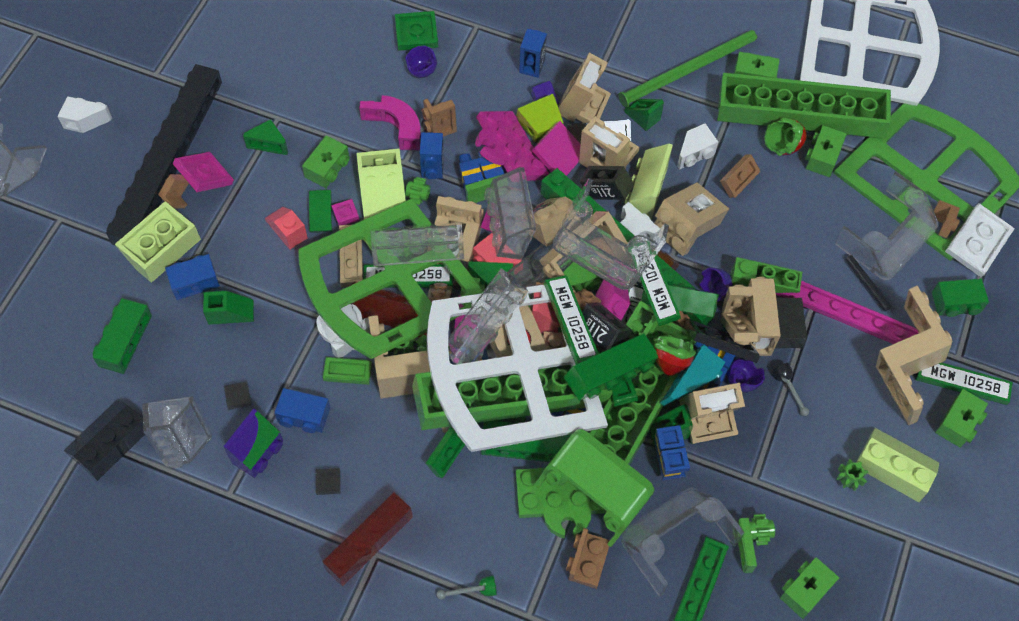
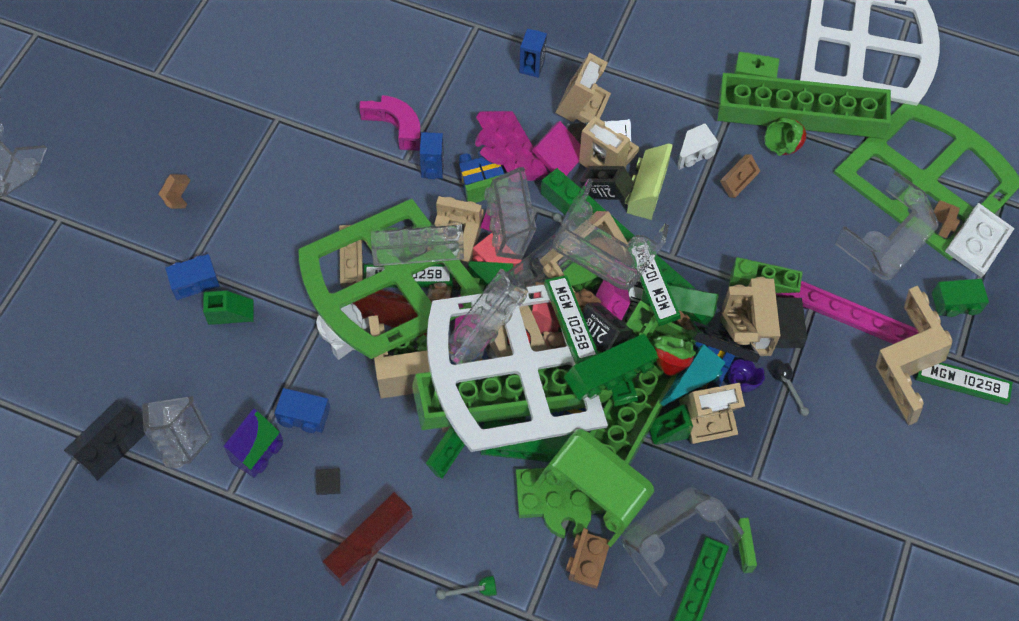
(83, 115): white slope -> none
(122, 336): green brick -> none
(158, 241): yellowish green slope -> none
(171, 143): black brick -> none
(203, 171): dark pink tile -> none
(237, 395): clear smoke tile -> none
(266, 138): green slope -> none
(287, 227): coral slope -> none
(320, 211): green slope -> none
(326, 162): bright green brick -> none
(345, 212): dark pink plate -> none
(347, 370): bright green tile -> none
(380, 180): yellowish green slope -> none
(416, 30): green plate -> none
(418, 190): bright green gear -> none
(421, 61): dark purple hair -> none
(440, 117): medium nougat bracket -> none
(539, 117): lime torso -> none
(543, 90): dark purple slope -> none
(549, 217): tan slope -> none
(638, 222): white brick -> none
(645, 112): green slope -> none
(668, 259): reddish brown tile -> none
(671, 452): blue hips -> none
(686, 68): bright green axle -> none
(689, 216): tan brick -> none
(716, 281): dark purple hair -> none
(762, 529): bright green gear -> none
(800, 598): bright green brick -> none
(826, 150): bright green brick -> none
(854, 469): bright green gear -> none
(868, 283): black bar -> none
(898, 465): yellowish green slope -> none
(965, 407): bright green brick -> none

